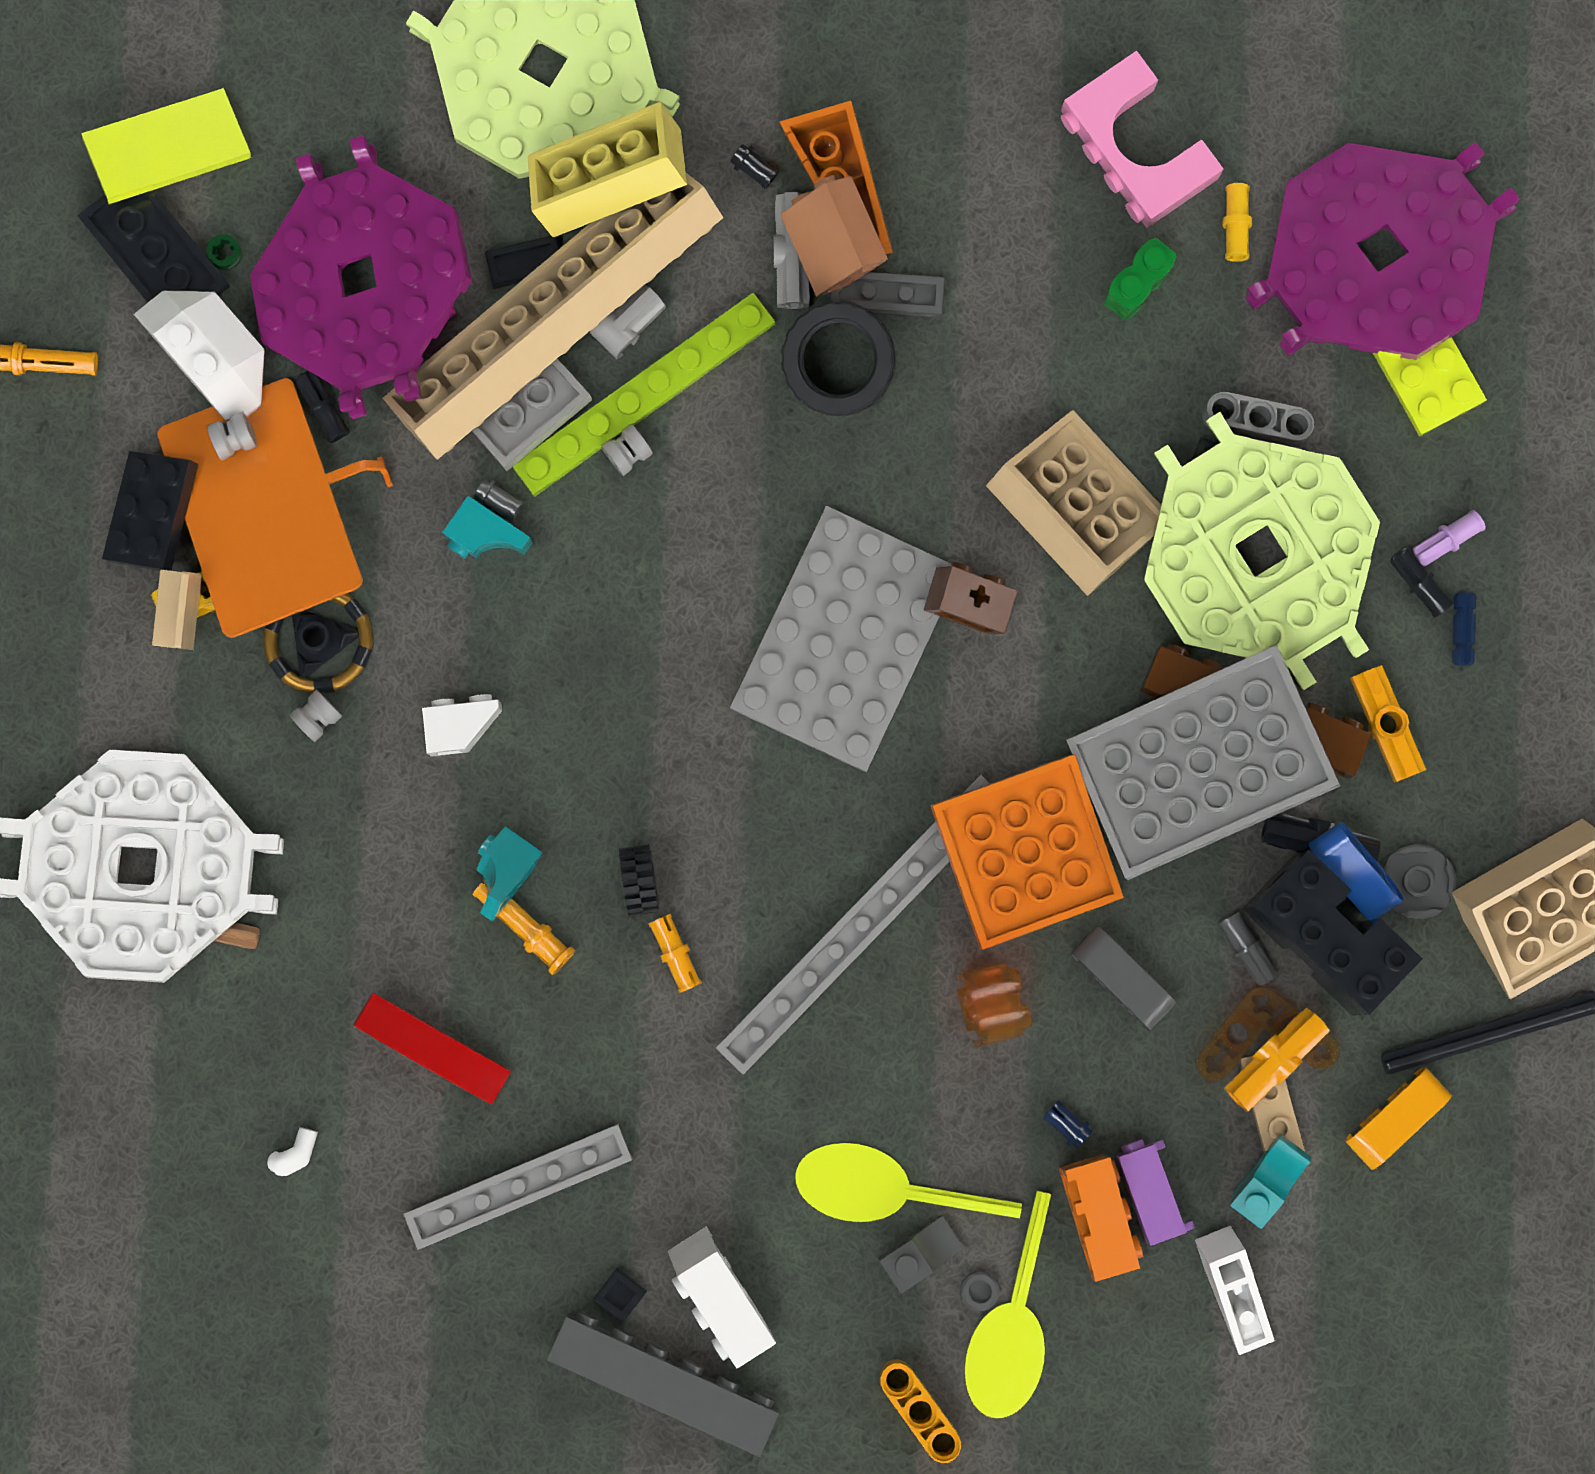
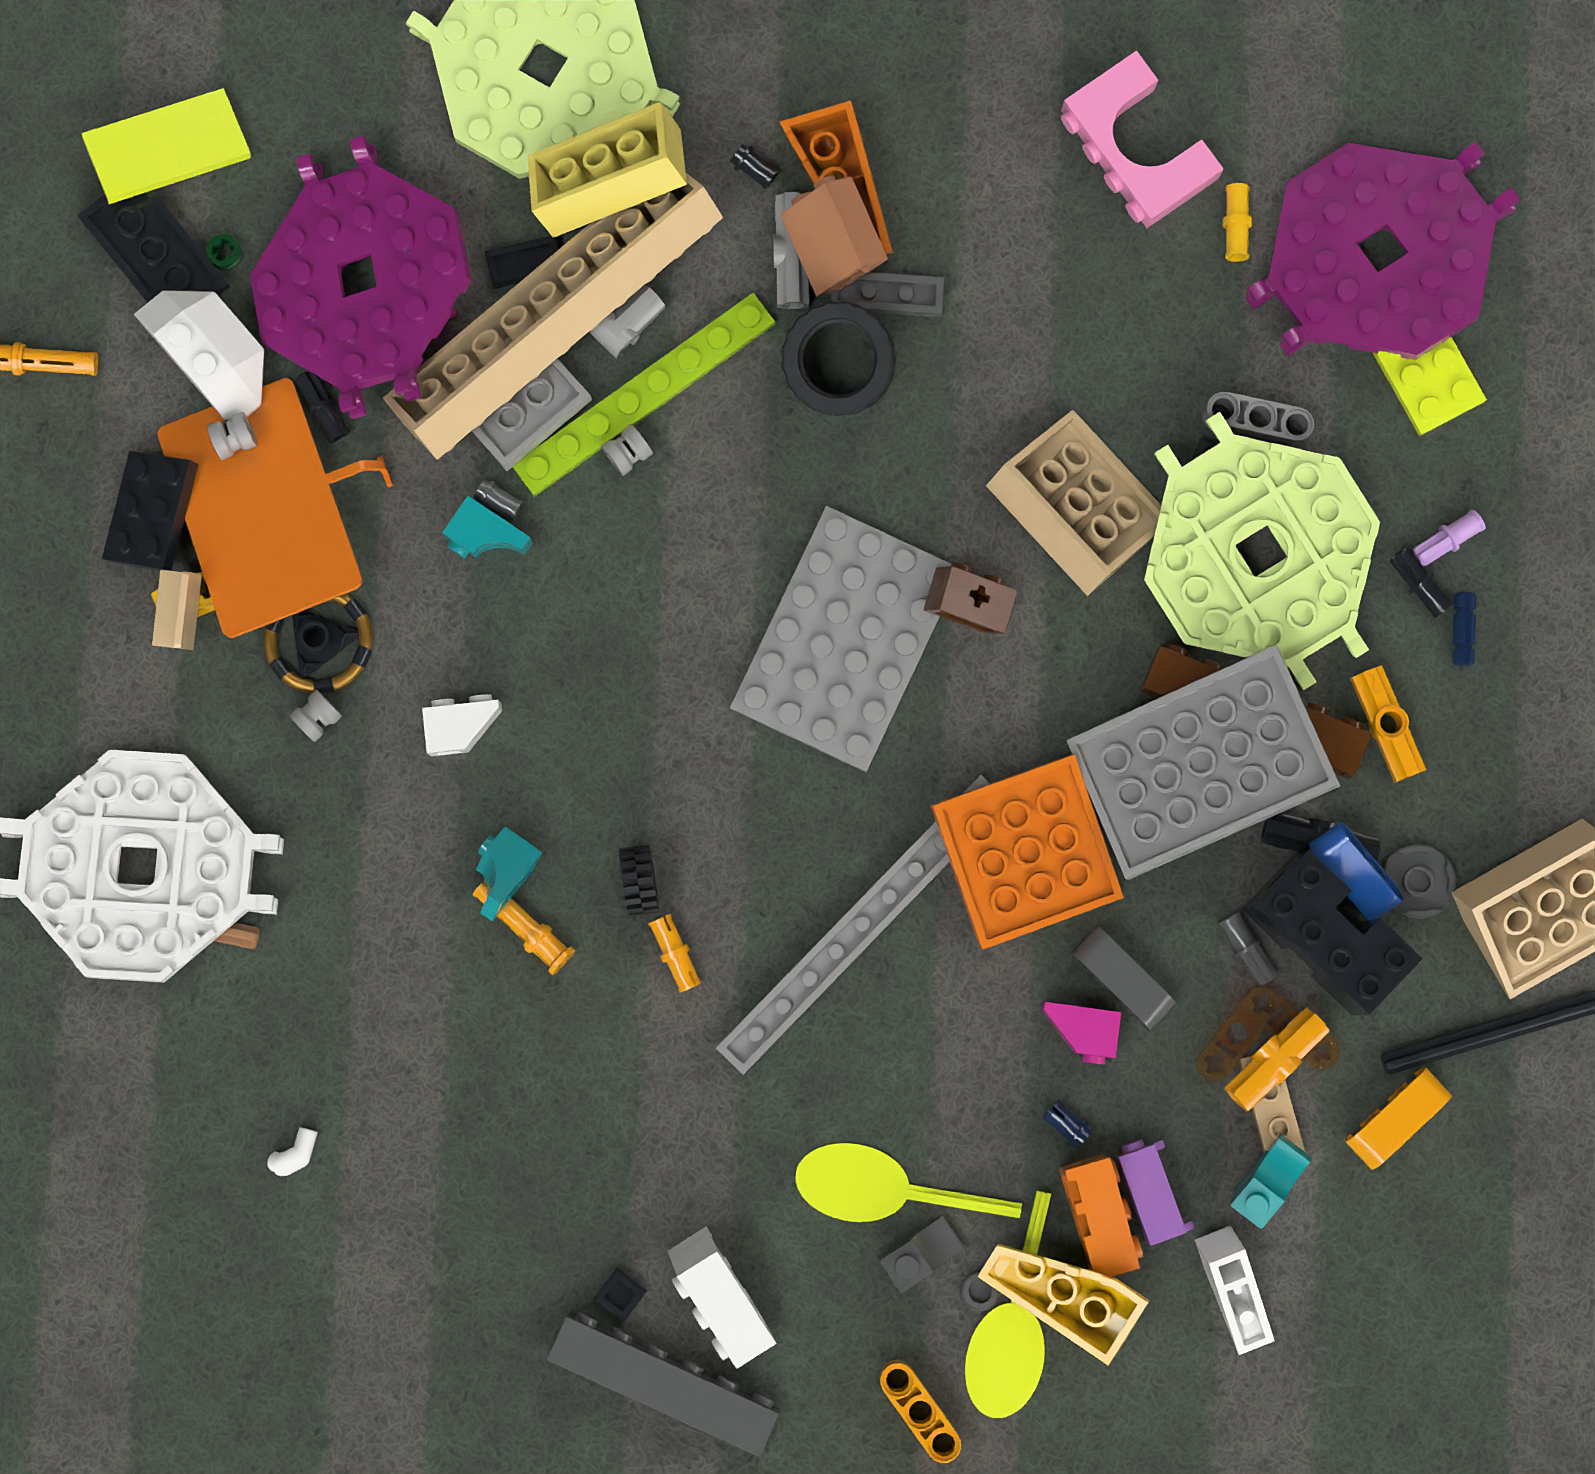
(431, 1048): red slope -> none
(518, 1186): light grey plate -> none
(993, 1003): clear orange brick -> none
(1076, 1302): none -> yellow wedge
(1086, 1030): none -> dark pink slope
(1144, 275): green brick -> none

